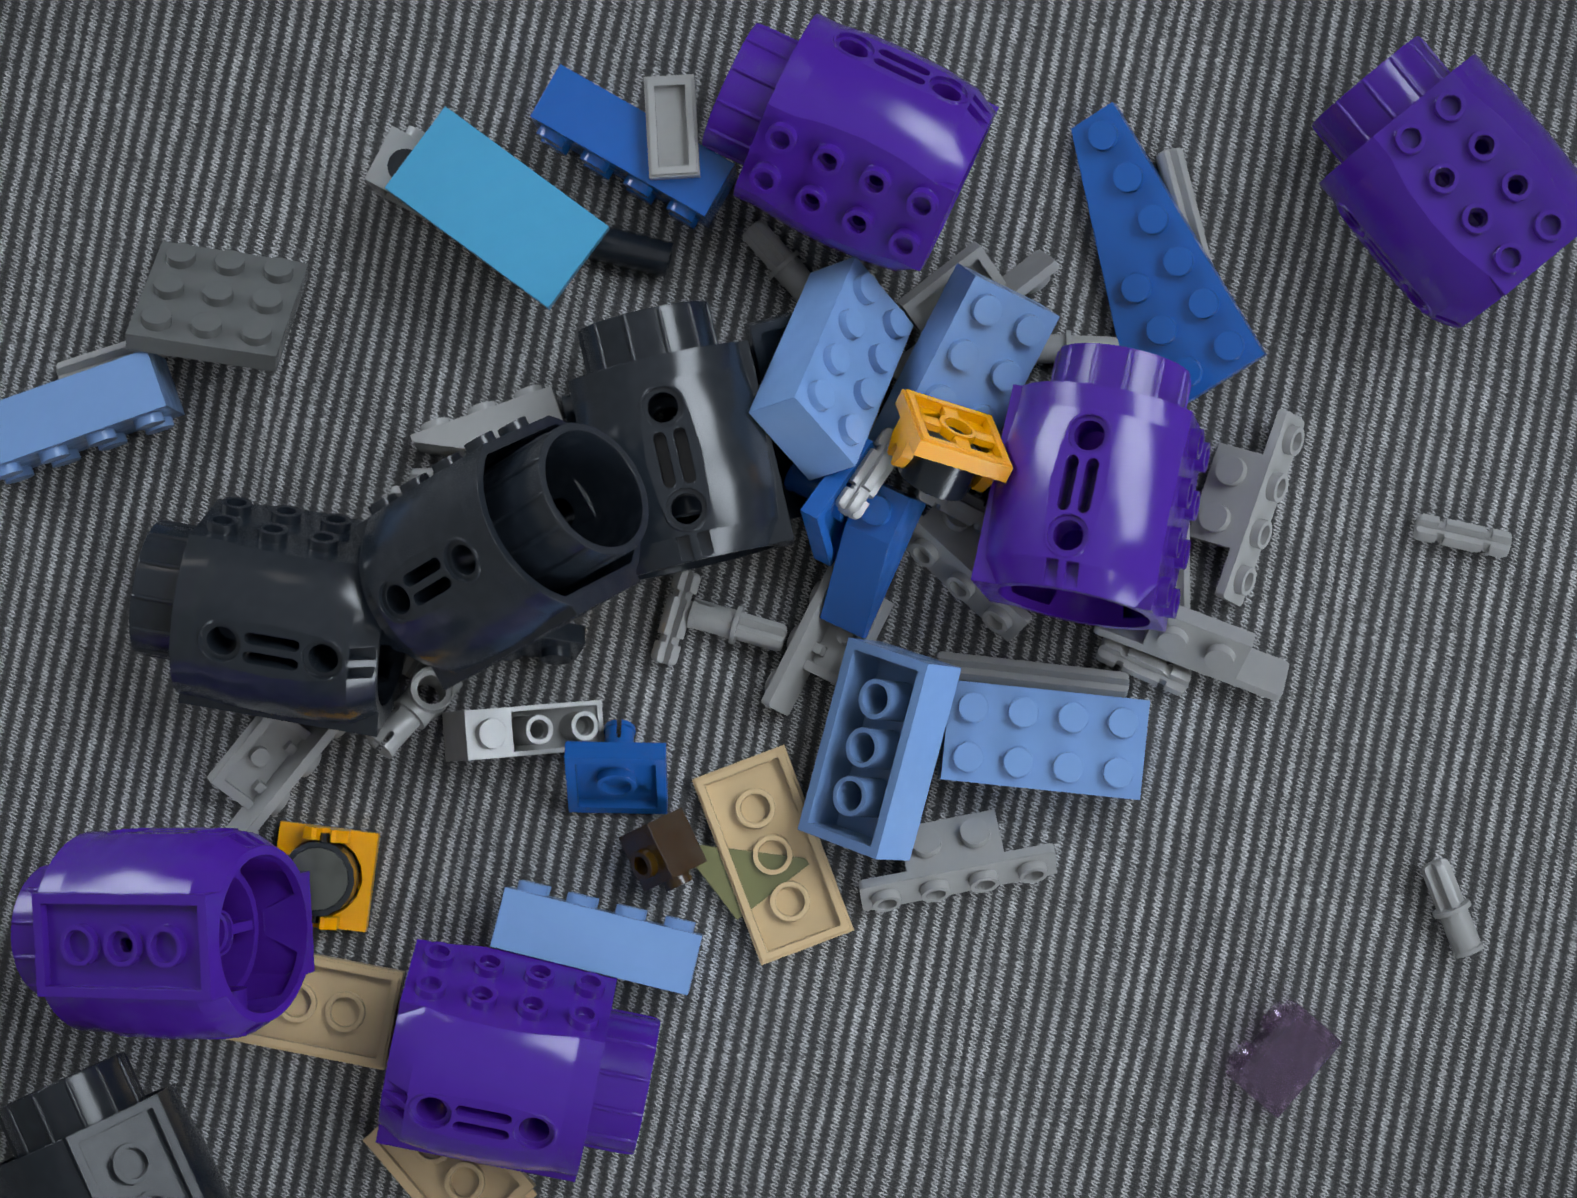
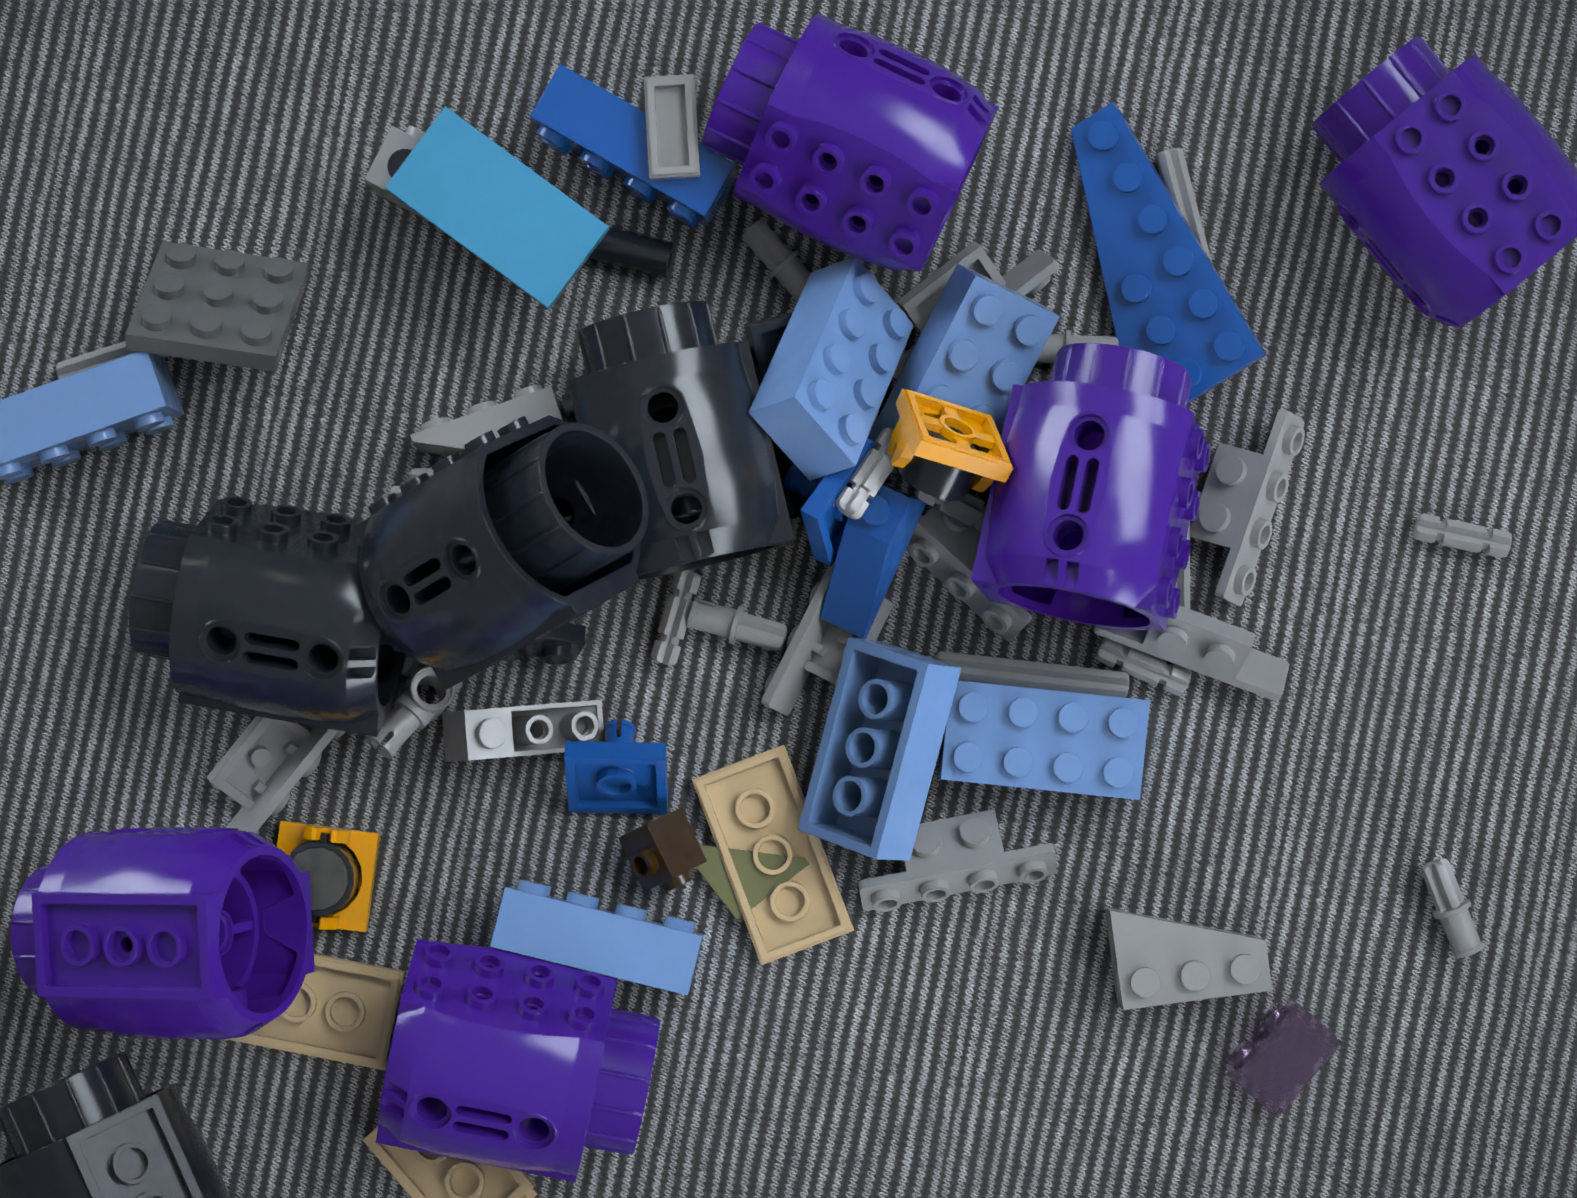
(1181, 962): none -> light grey wedge

